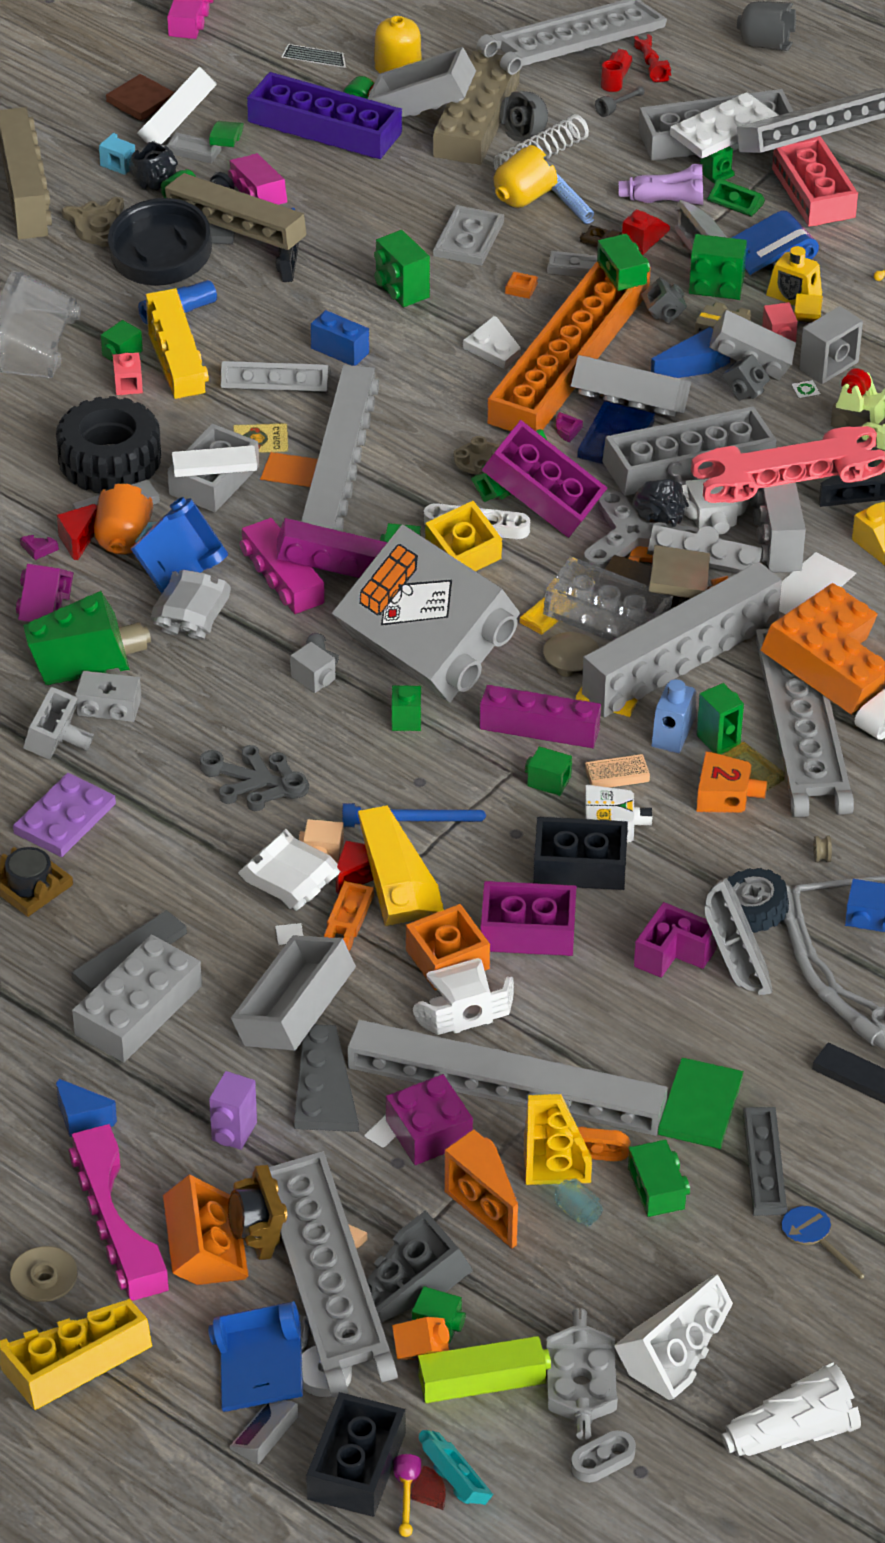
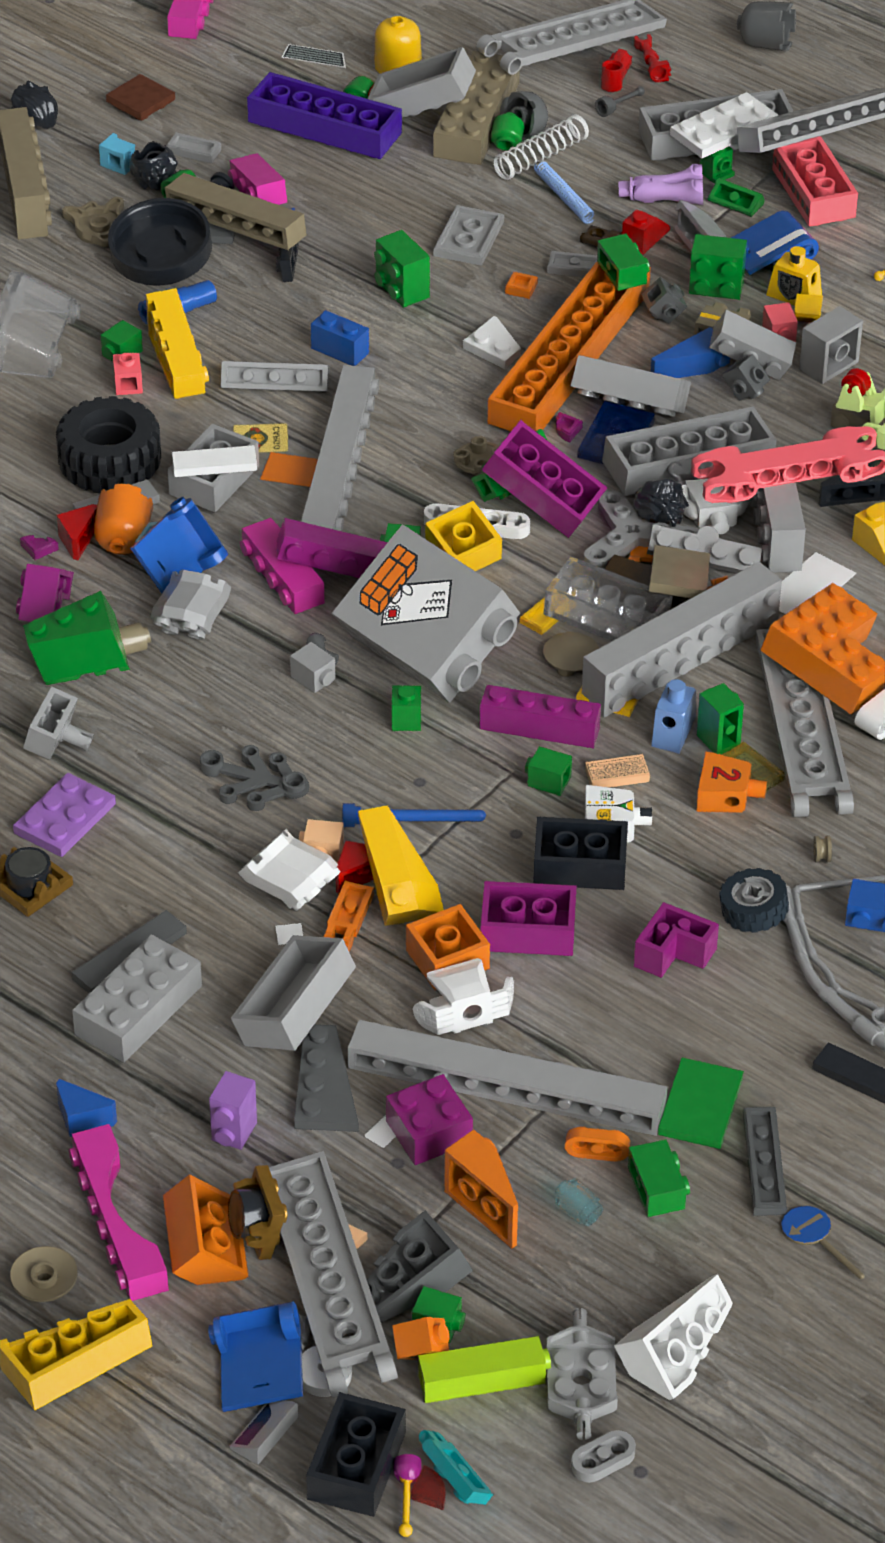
(38, 102): none -> black hair
(108, 696): light grey brick -> none
(177, 107): white beam -> none
(226, 133): green slope -> none
(507, 131): none -> green head
(524, 177): yellow cylinder -> none
(553, 1143): yellow wedge -> none
(736, 938): light grey brick -> none
(805, 389): white sticker -> none
(808, 1410): white cone -> none

